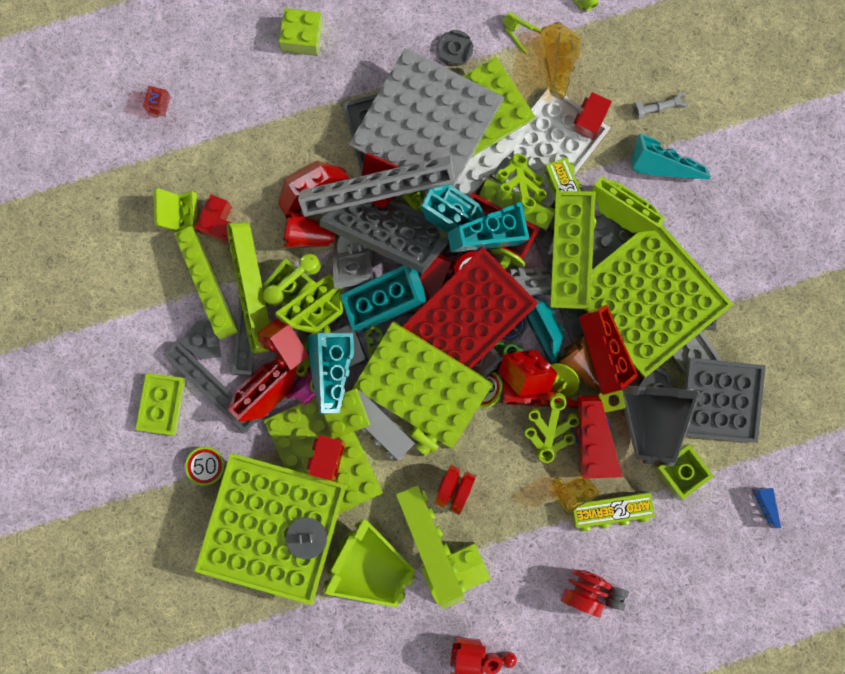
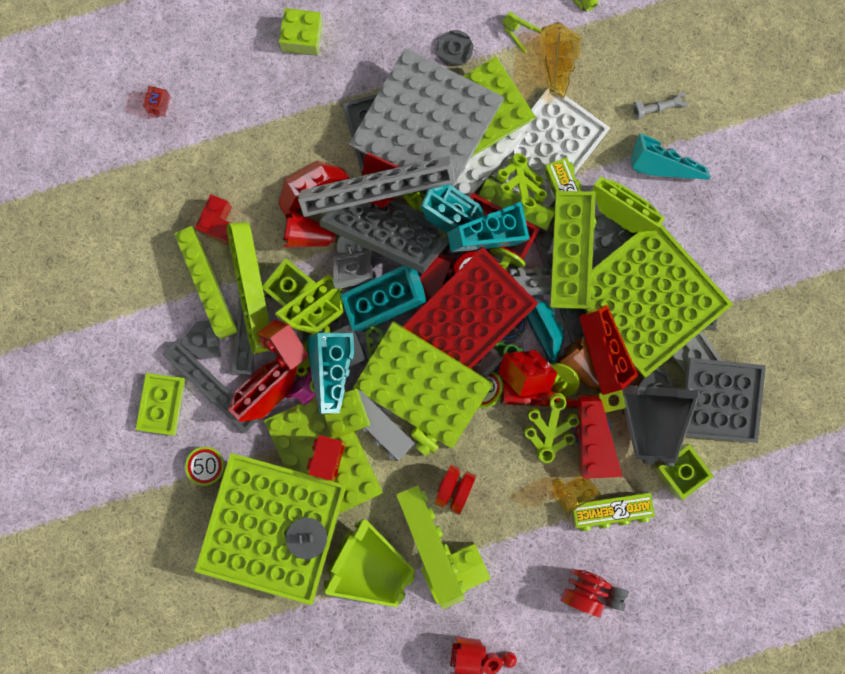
(175, 210): lime bracket -> none
(308, 263): lime piece -> none
(592, 116): red brick -> none
(768, 505): blue slope -> none

